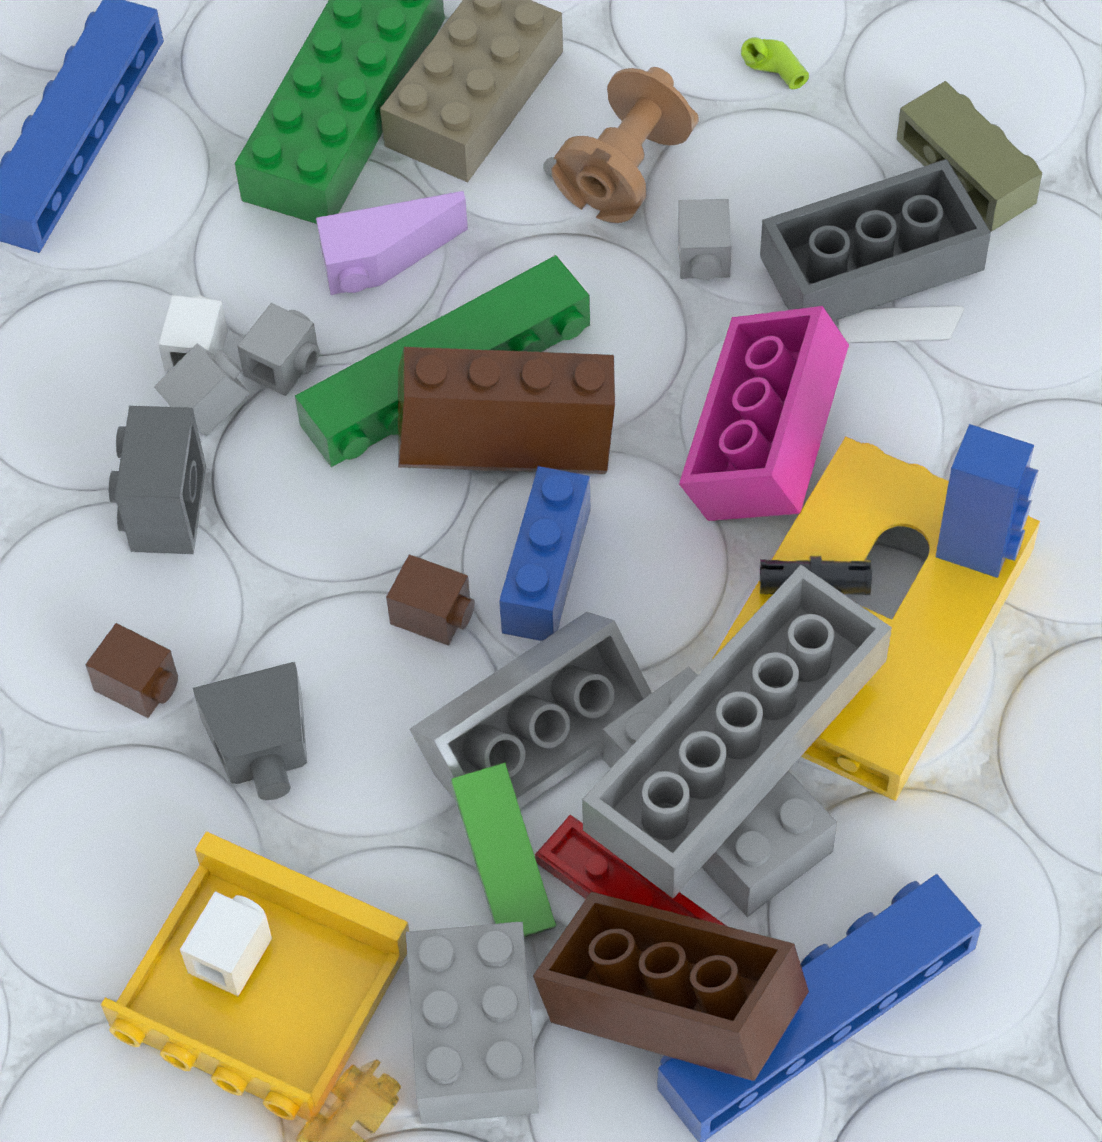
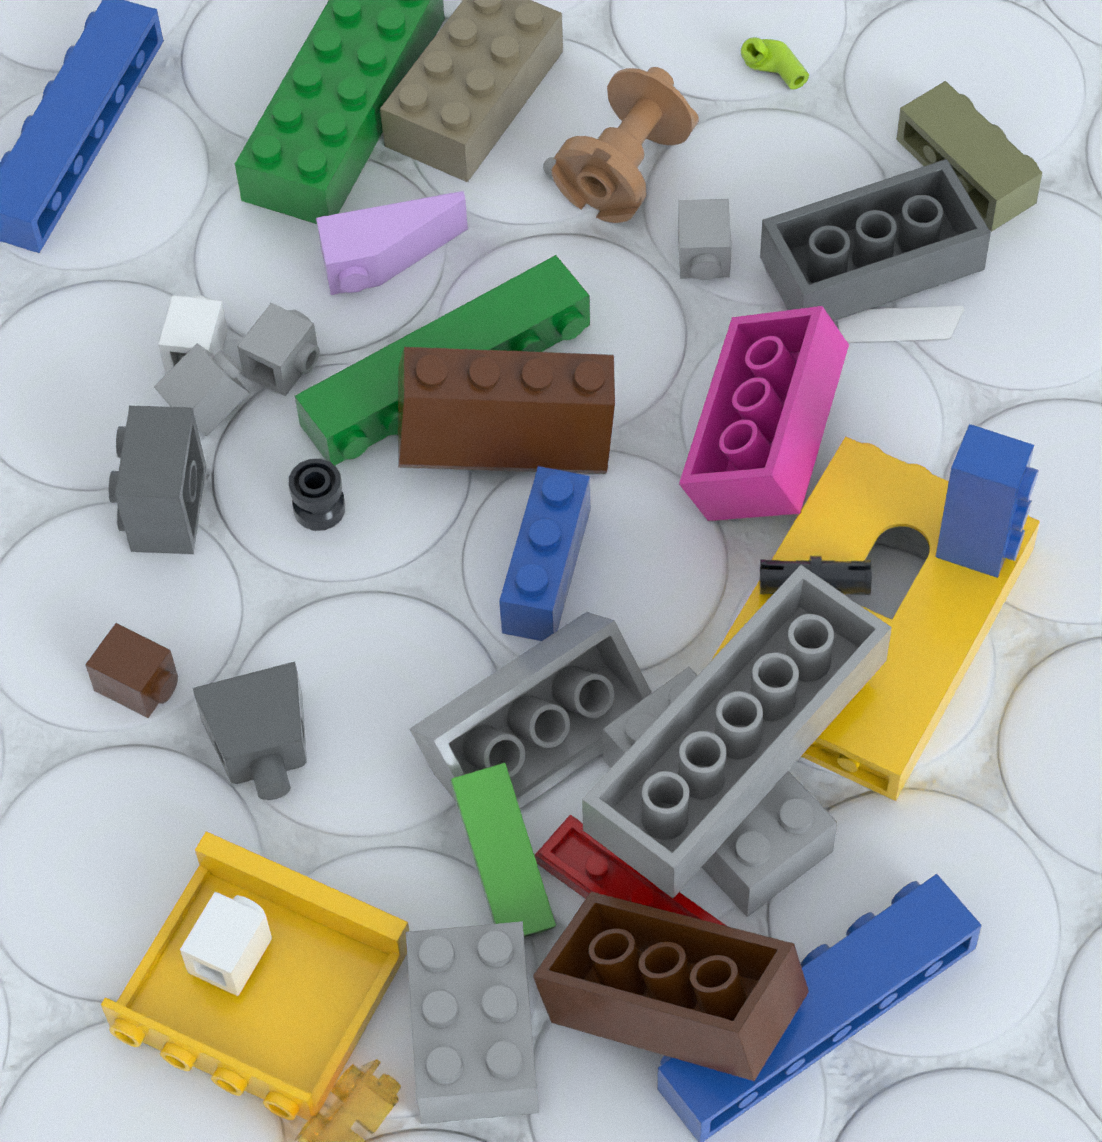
(317, 494): none -> black wheel
(430, 600): reddish brown brick -> none

